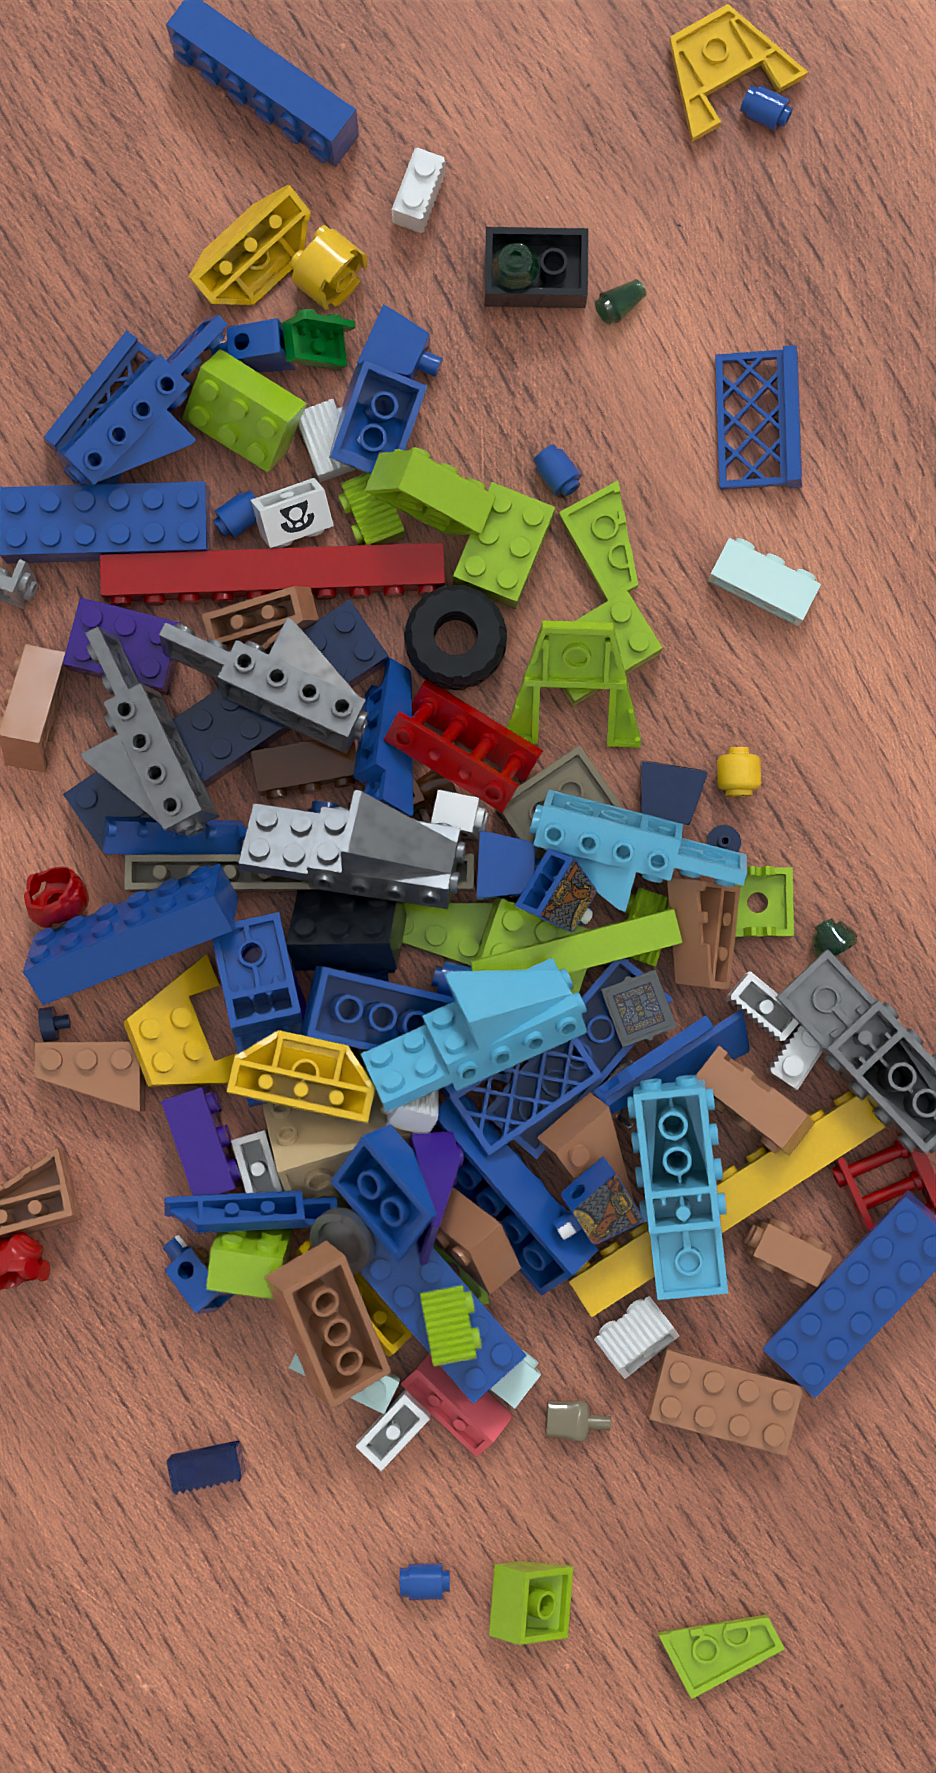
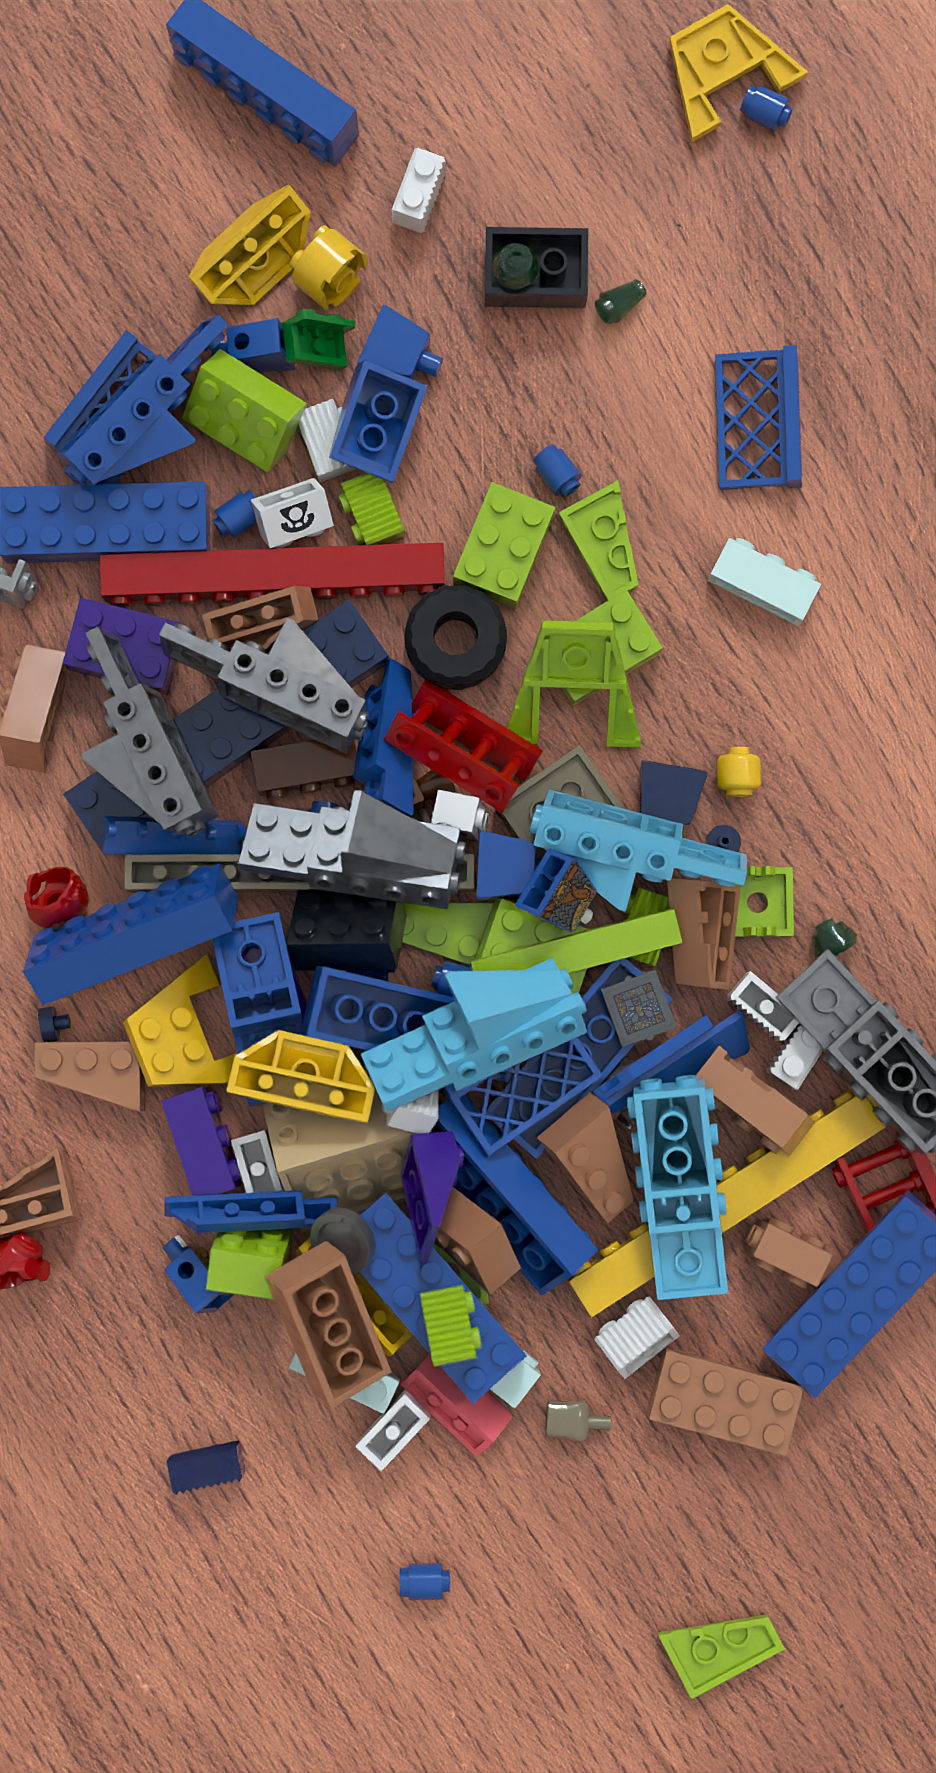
(386, 1189): blue slope -> none
(430, 492): lime brick -> none
(530, 1602): lime slope -> none
(597, 1205): torso -> none

